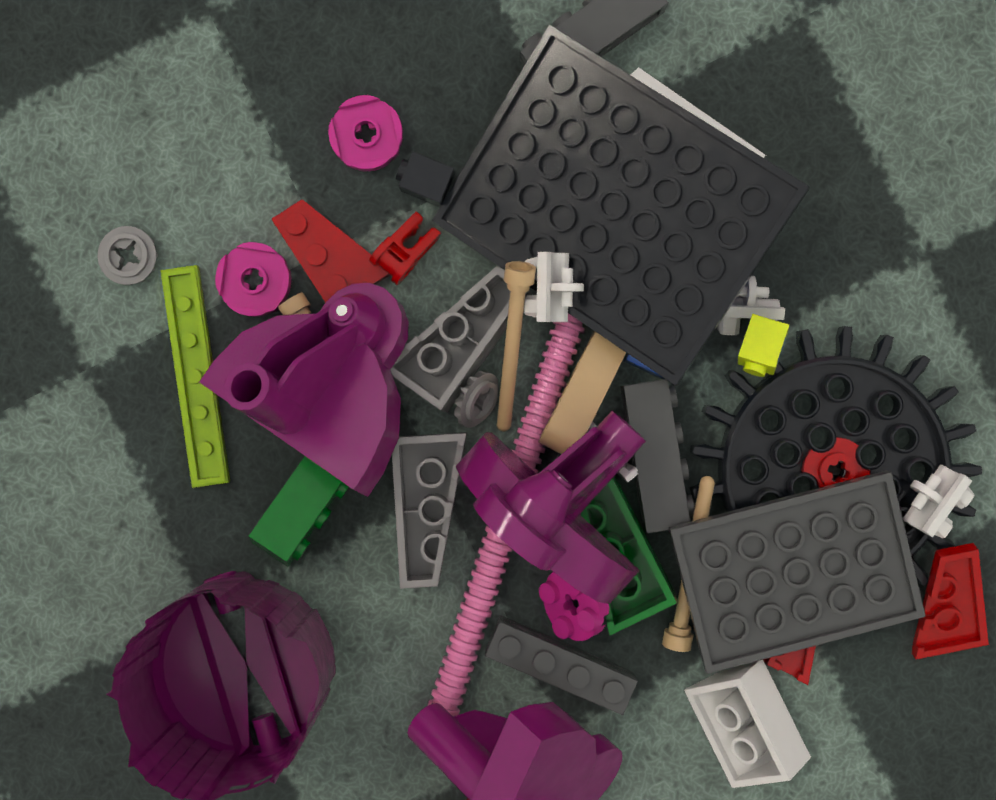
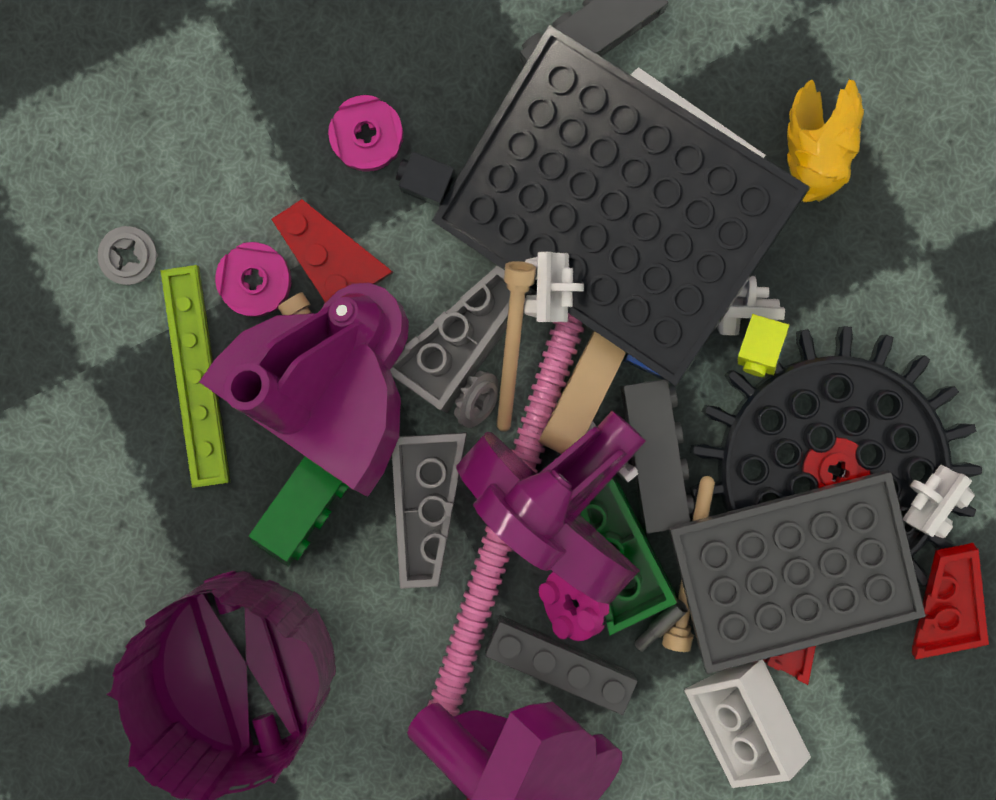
(396, 258): red piece -> none
(661, 625): none -> flat silver pin
(822, 151): none -> yellow head

